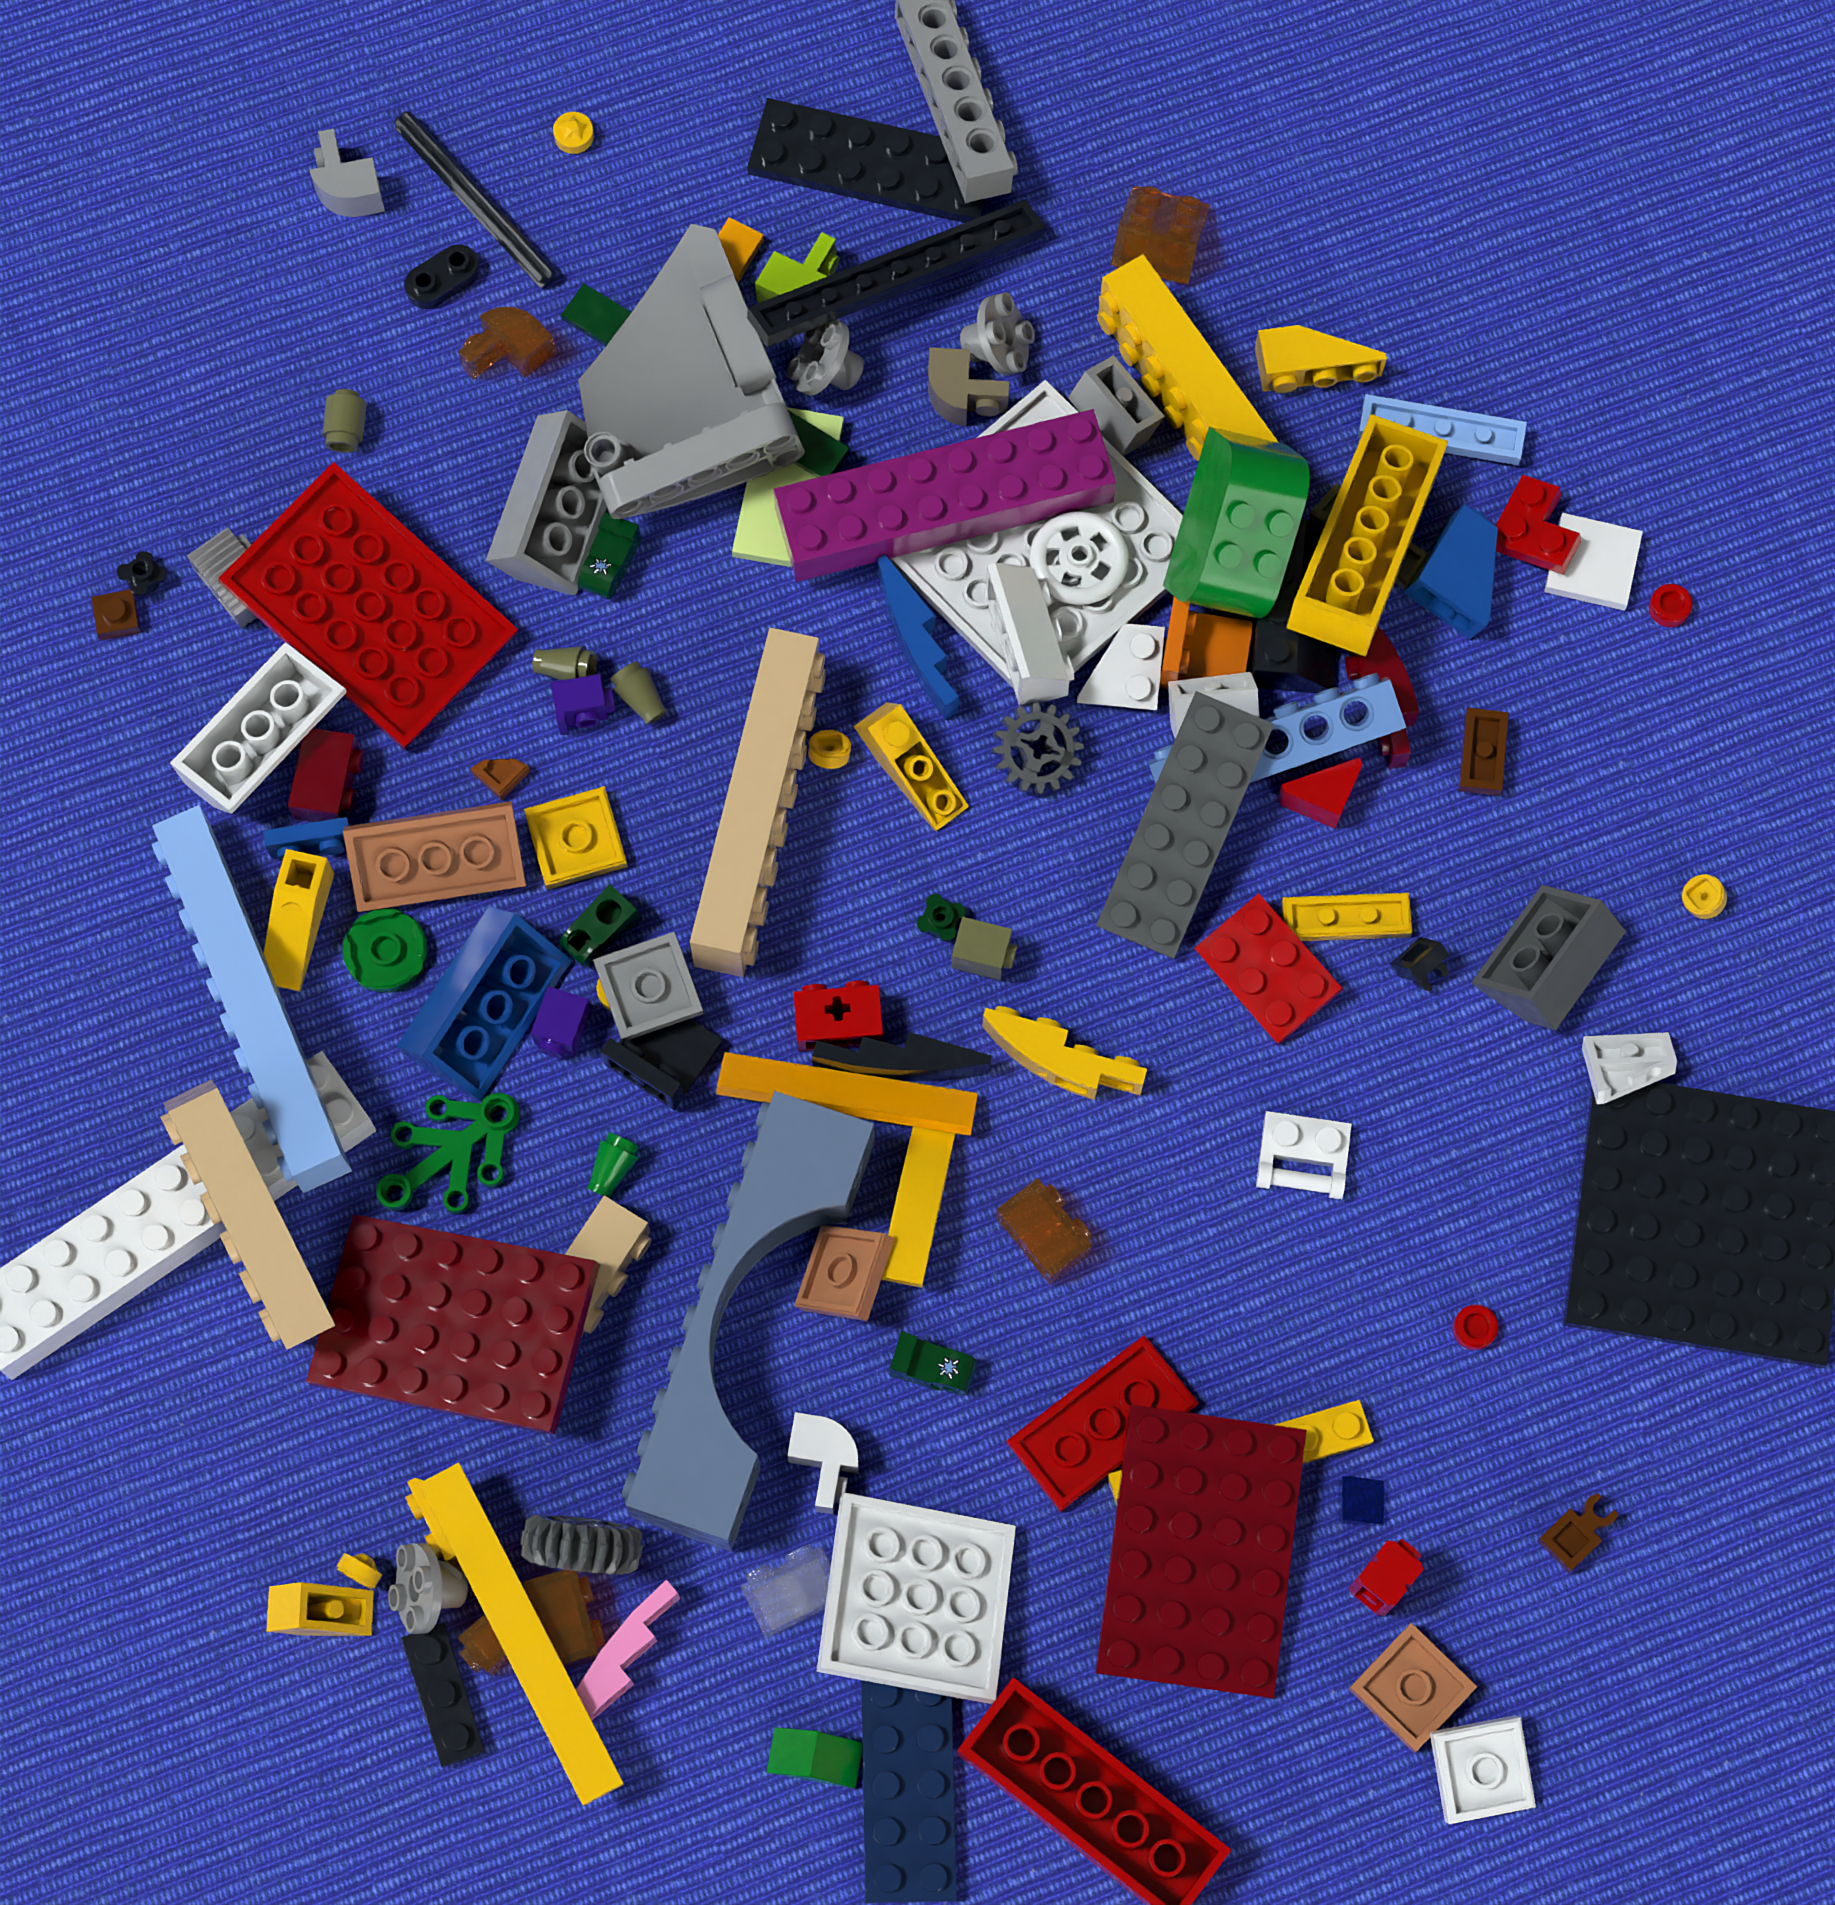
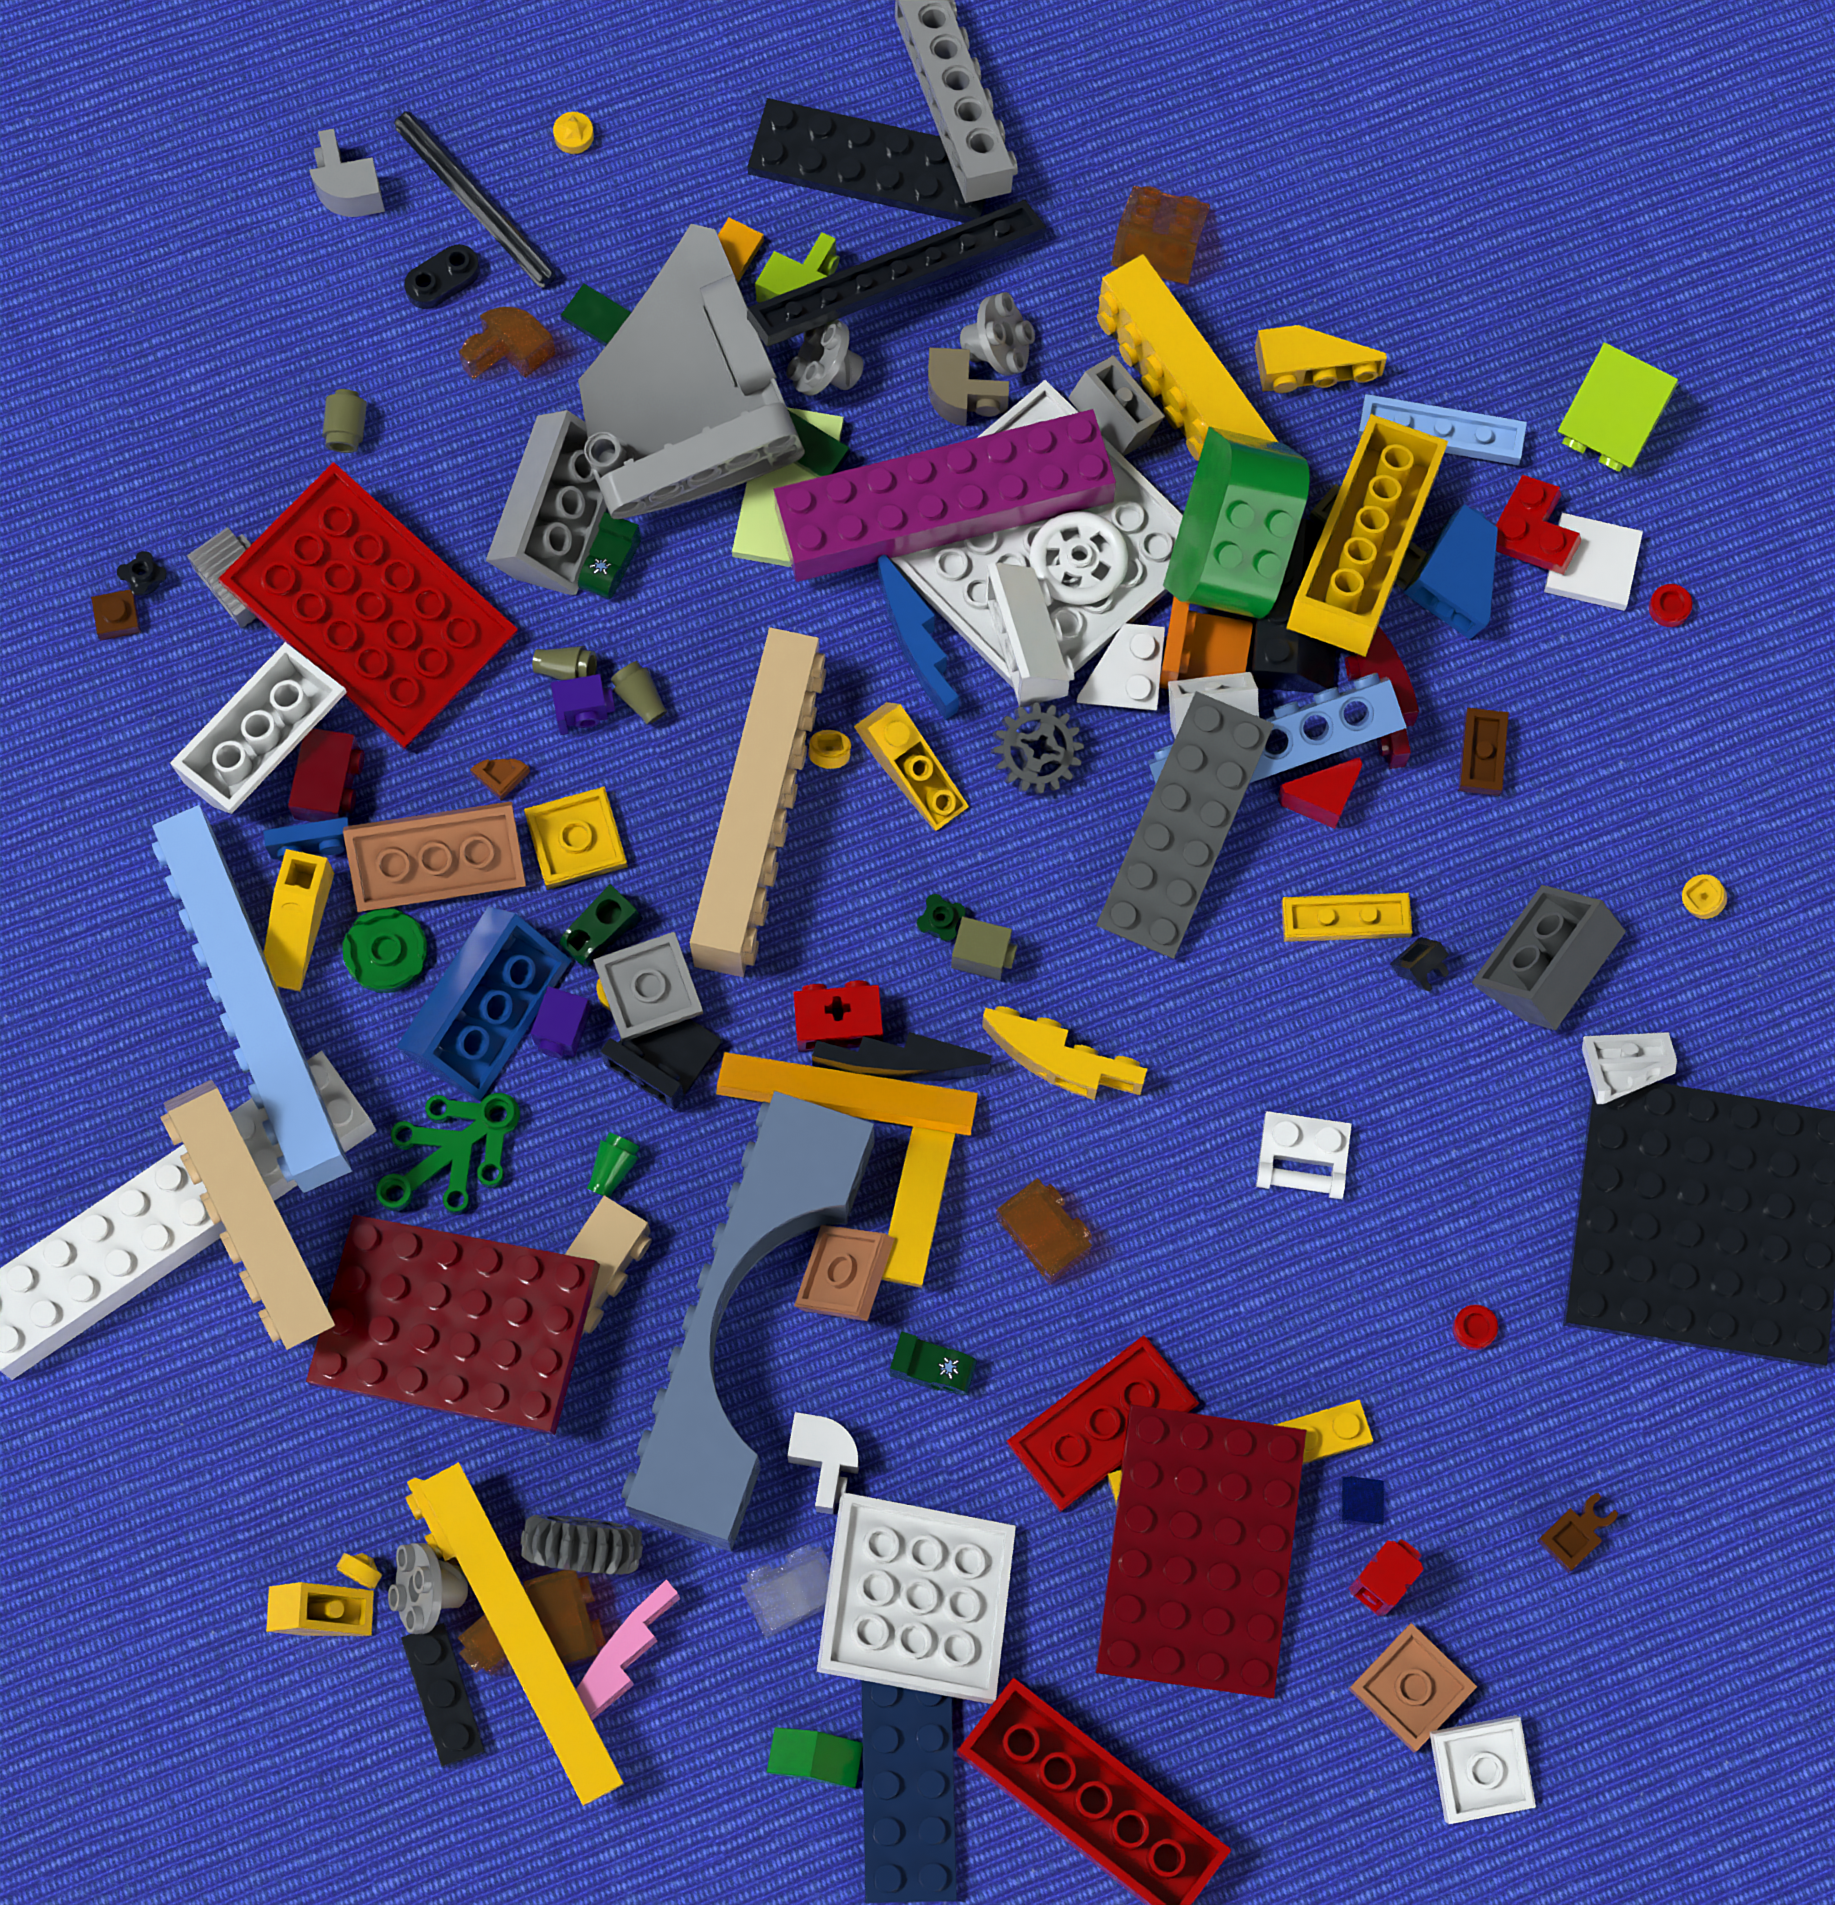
(1268, 969): red plate -> none
(1617, 408): none -> lime slope

